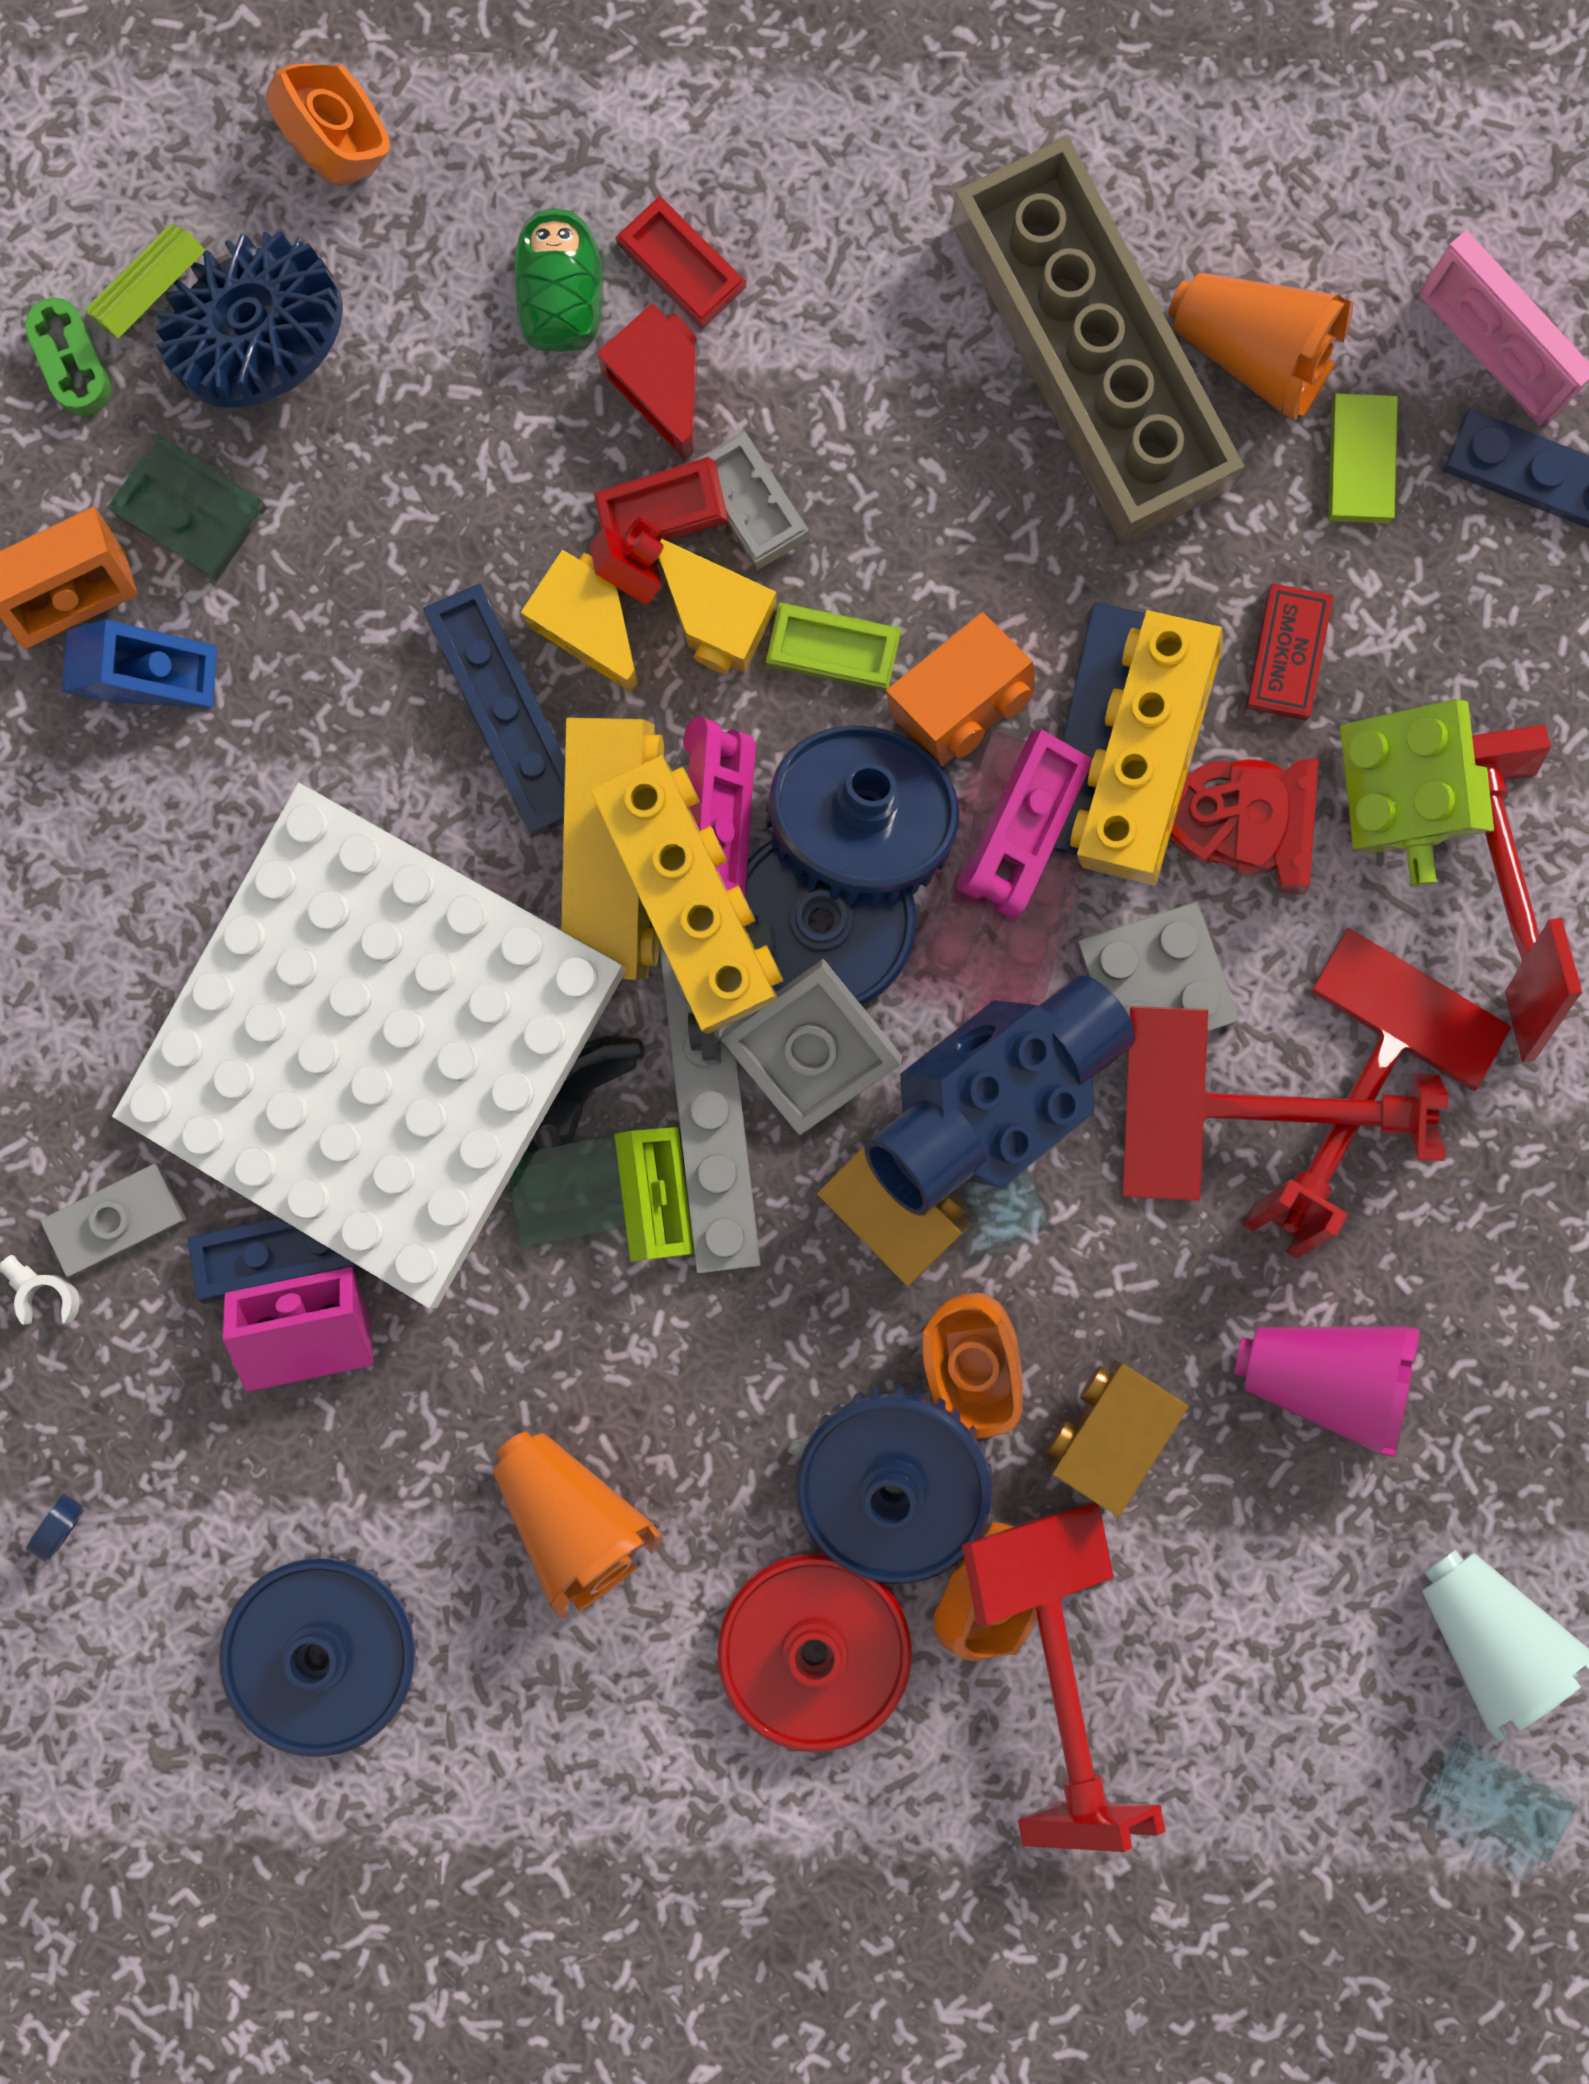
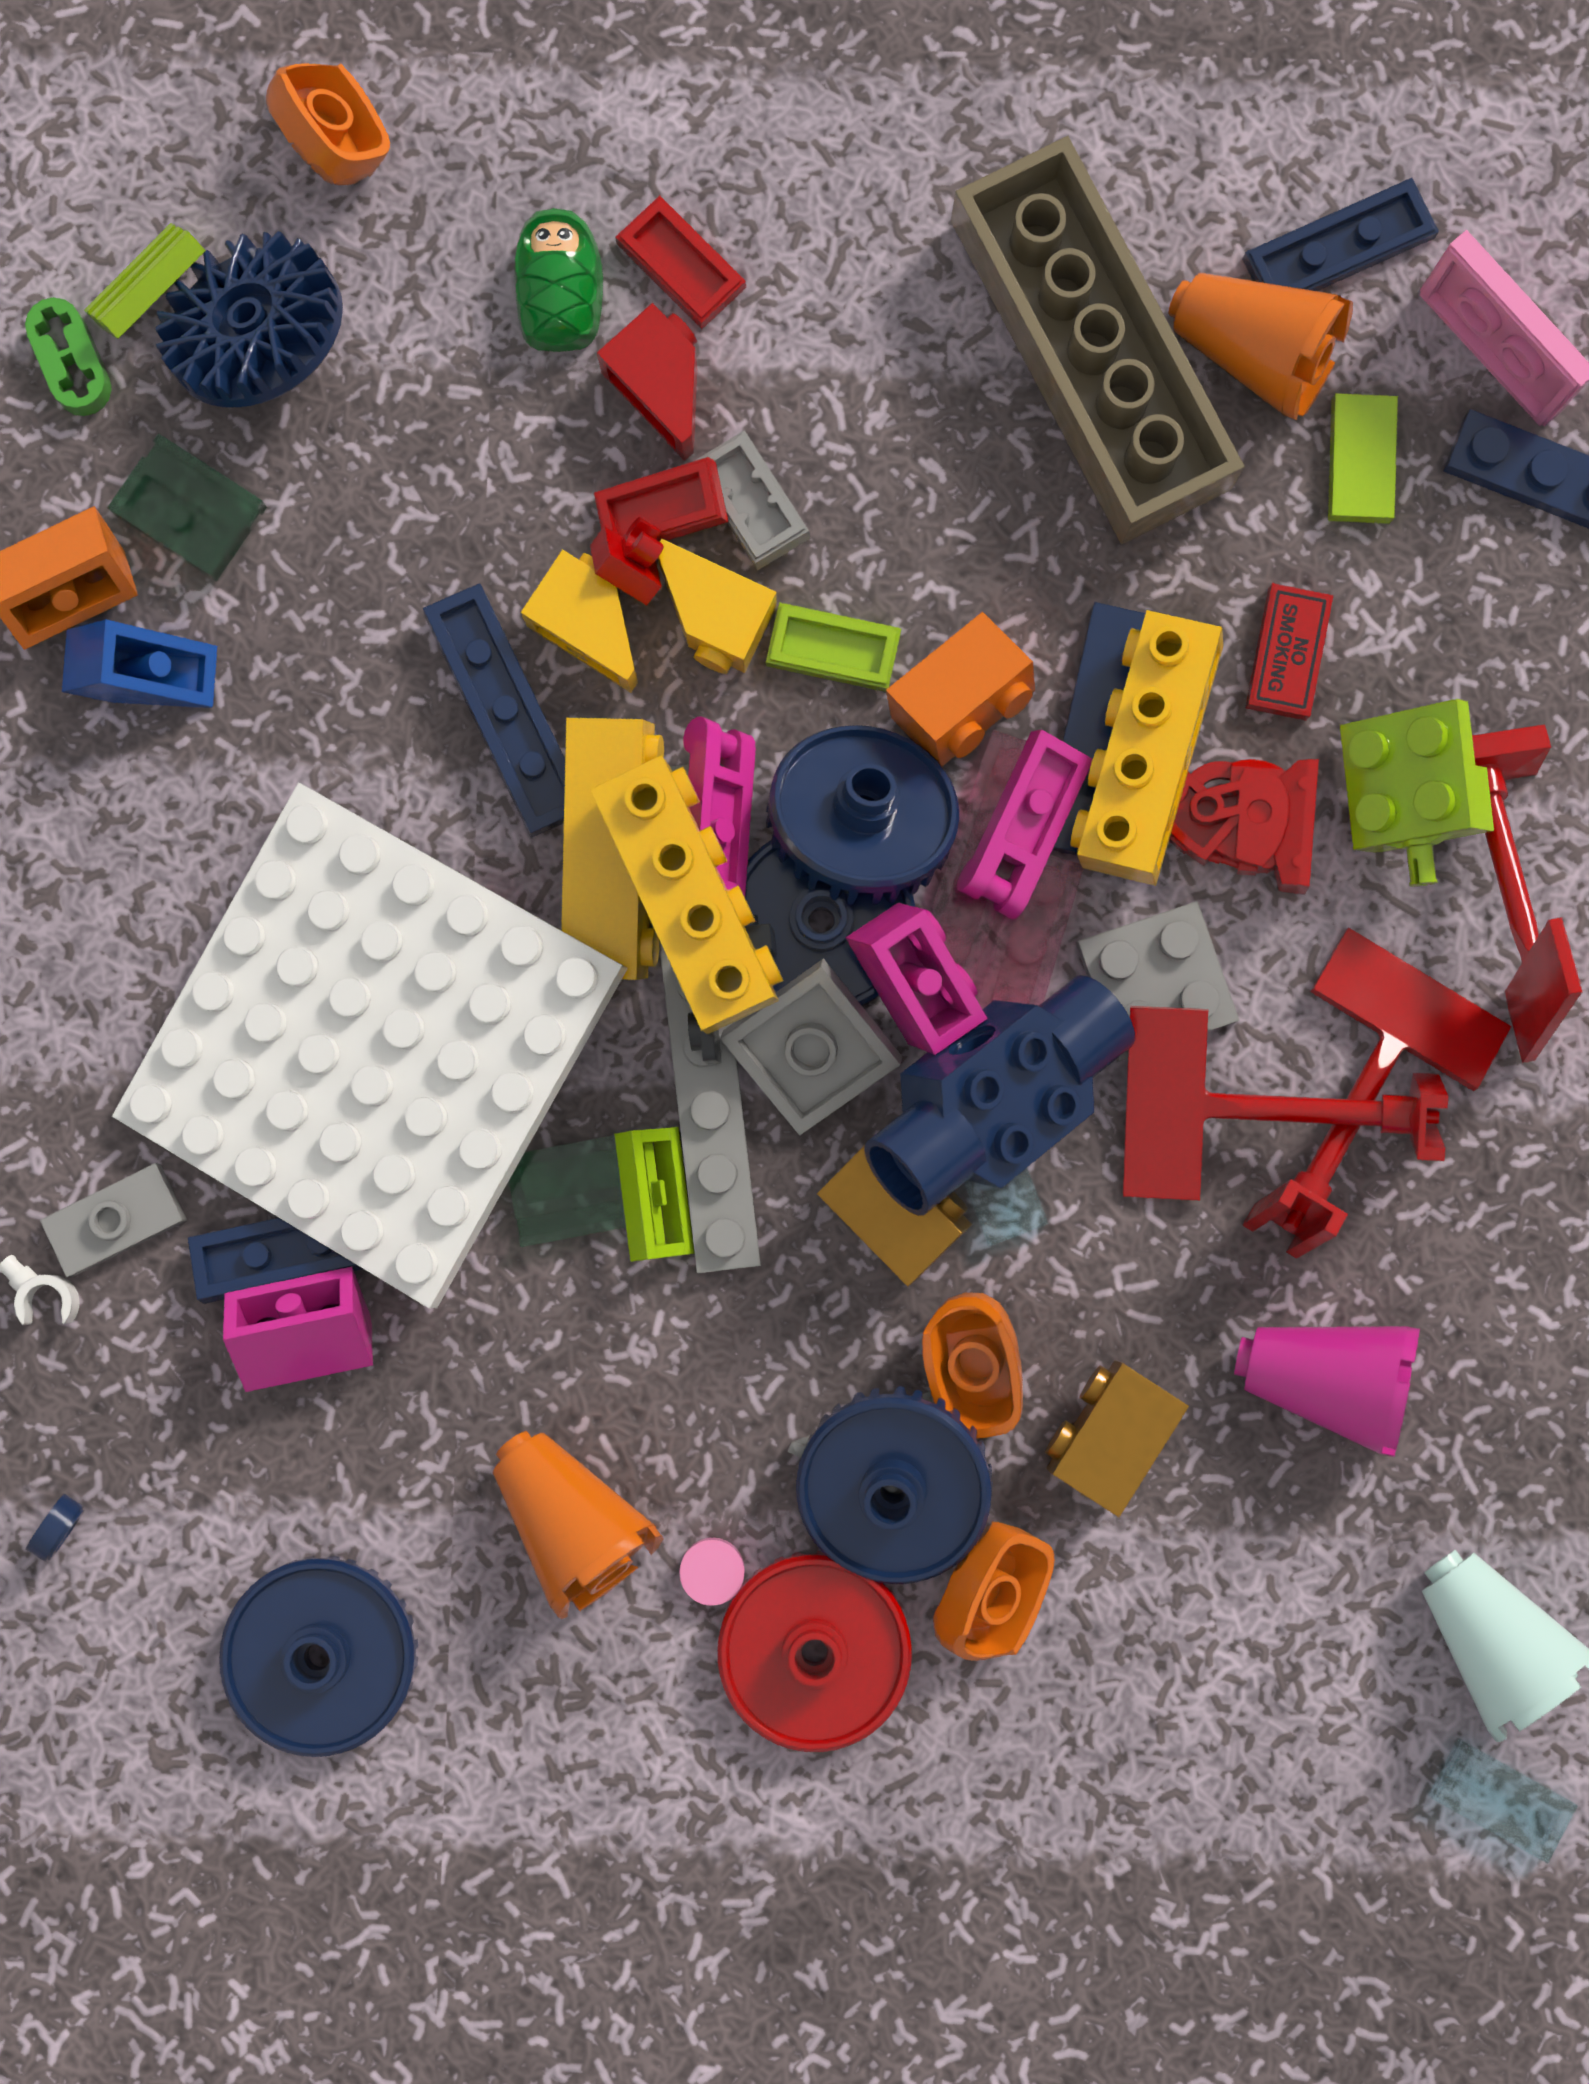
(596, 1065): black piece -> none
(712, 1571): none -> bright pink tile
(917, 977): none -> dark pink brick
(1036, 1569): red piece -> none
(1345, 240): none -> dark blue tile

